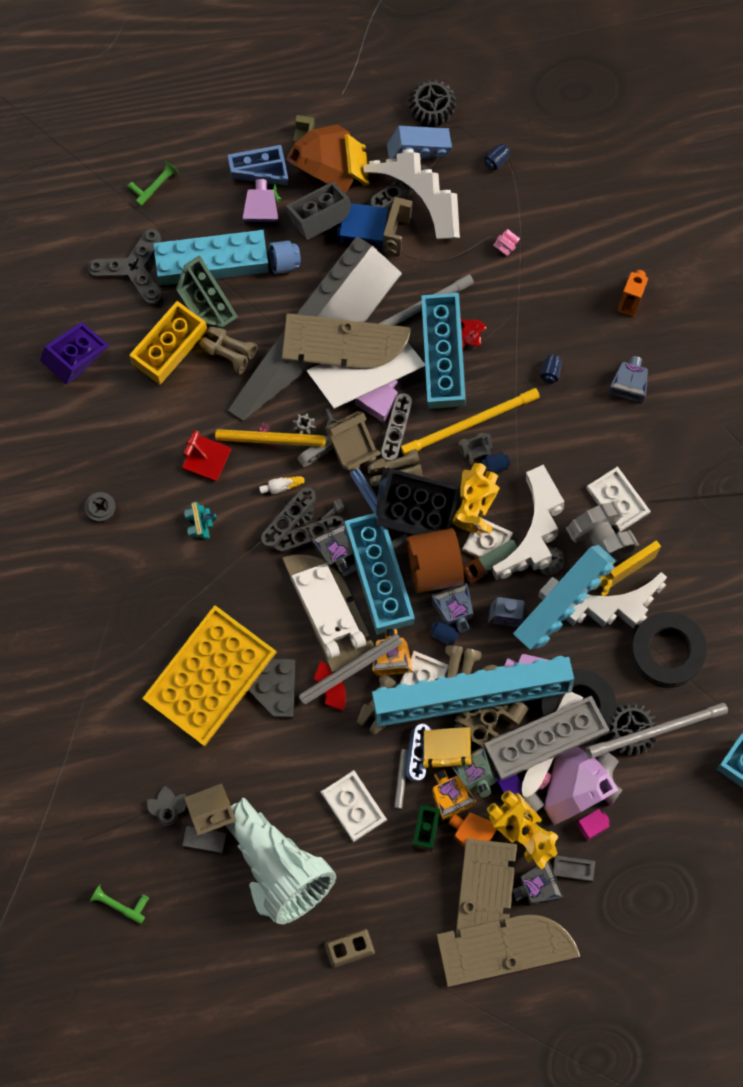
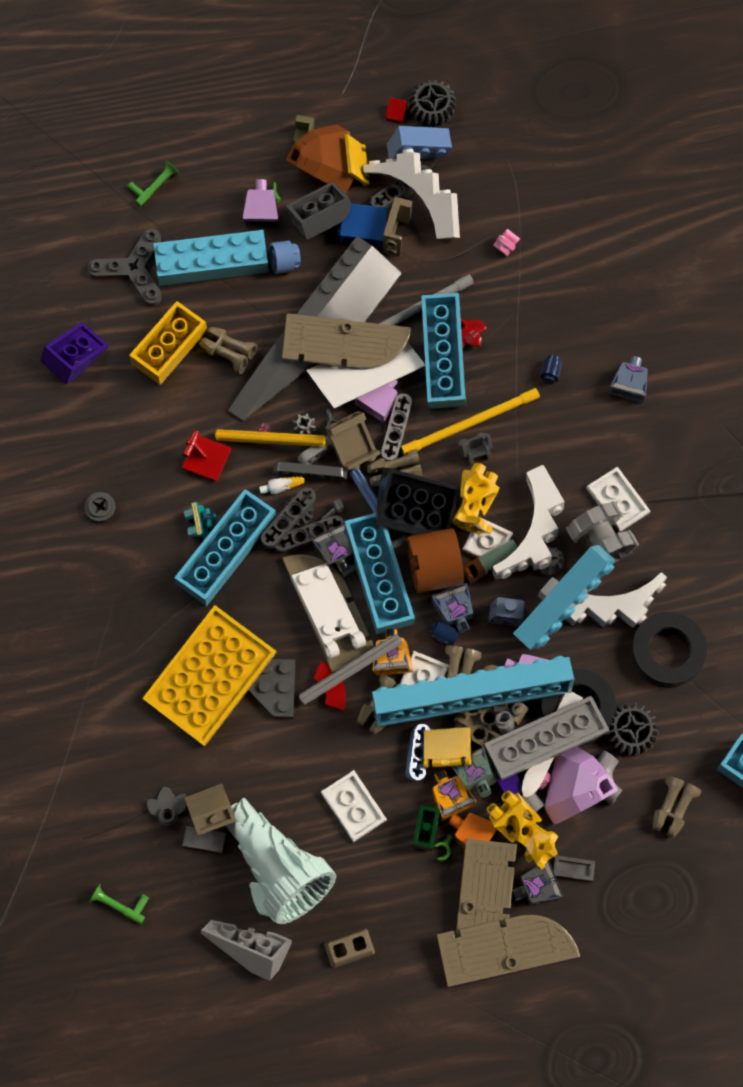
(203, 294): sand green wedge -> none
(225, 547): none -> medium azure brick
(255, 951): none -> light grey wedge
(259, 164): medium blue wedge -> none
(309, 471): none -> dark grey beam
(396, 110): none -> red slope
(401, 779): light grey piece -> none
(445, 844): none -> bright green piece
(496, 462): dark blue brick -> none
(497, 157): dark blue brick -> none
(504, 722): none -> light grey cone
(509, 709): none -> dark grey hand
(593, 824): dark pink brick -> none
(604, 747): light grey piece -> none
(629, 566): yellow tile -> none
(634, 287): orange torso -> none
(675, 819): none -> dark tan piece

